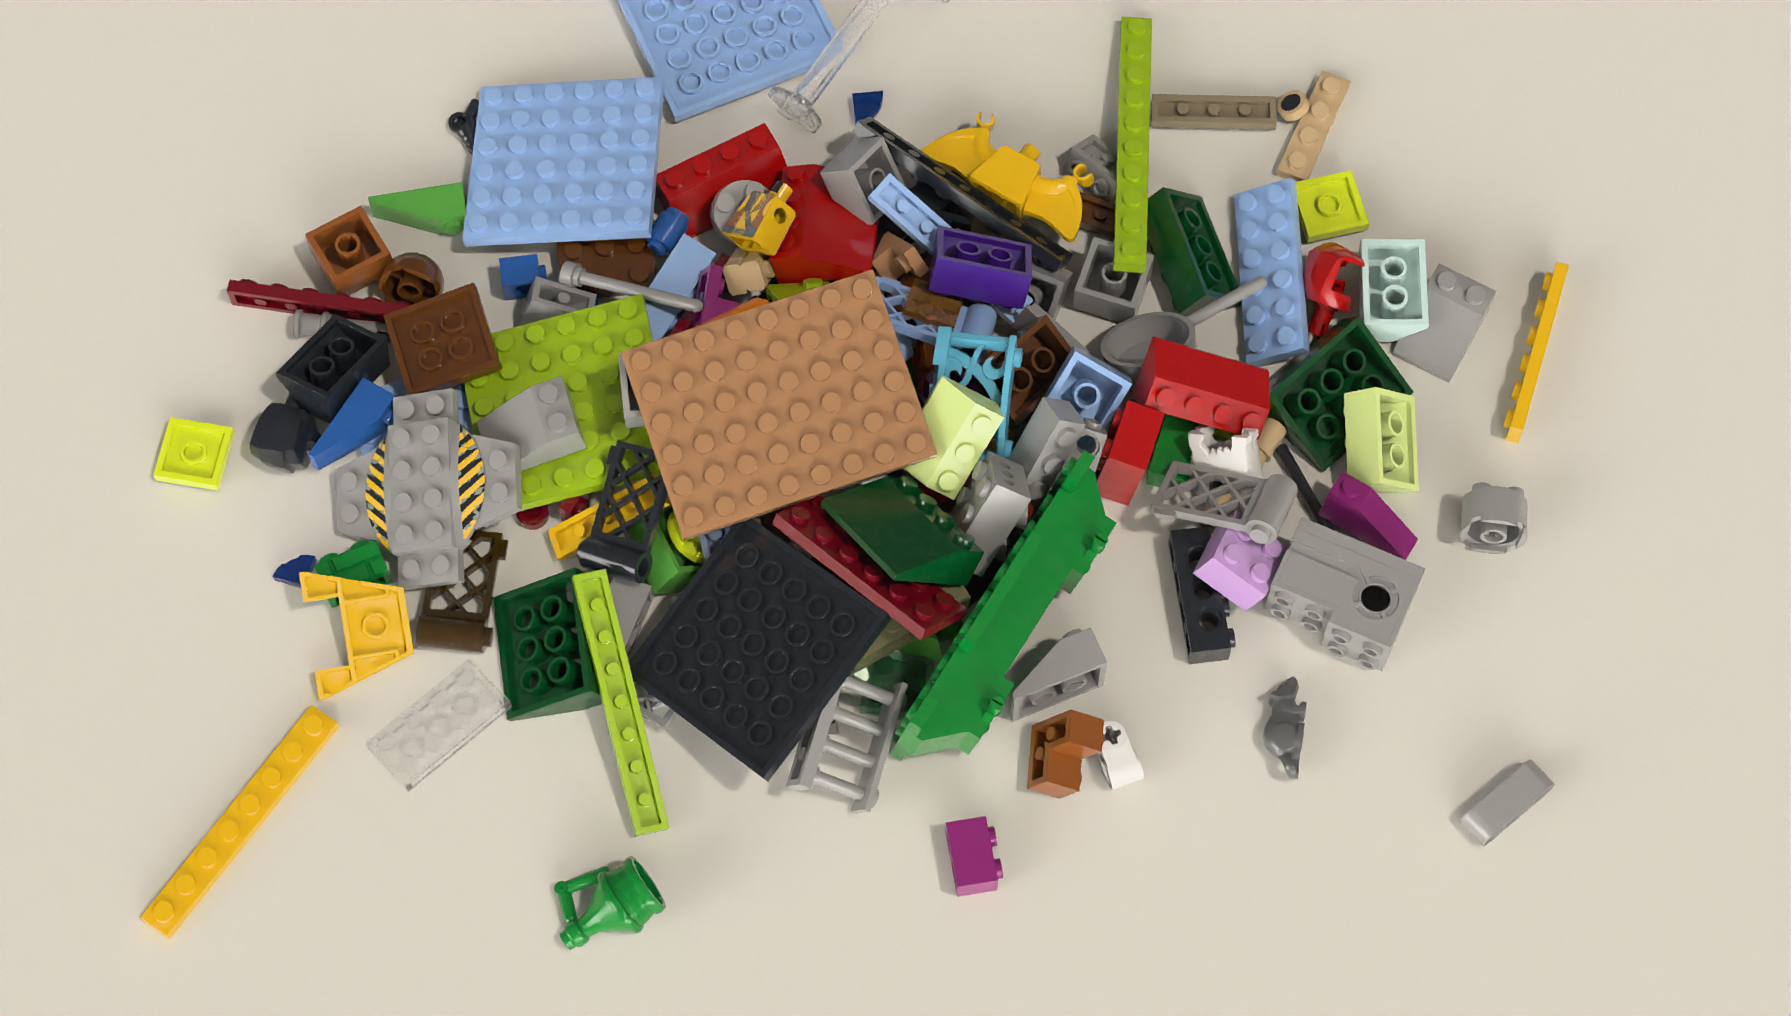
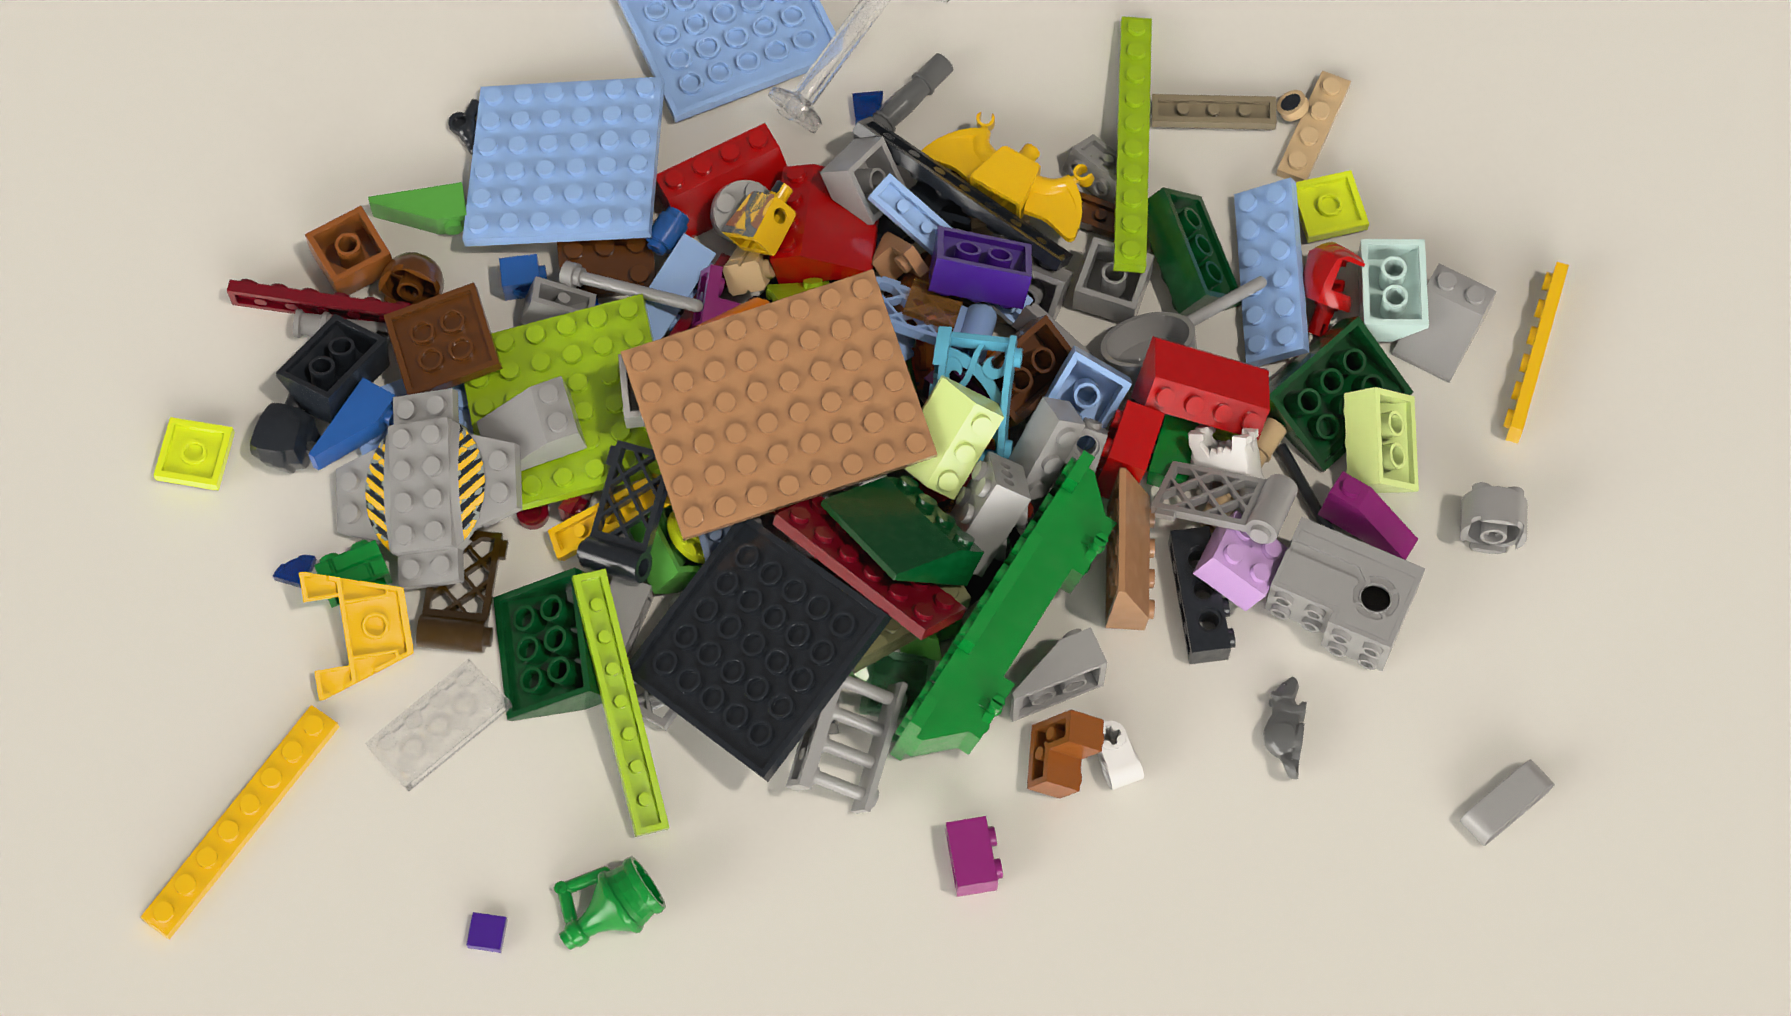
(487, 932): none -> dark purple tile
(913, 93): none -> dark grey piece
(1129, 556): none -> medium nougat slope

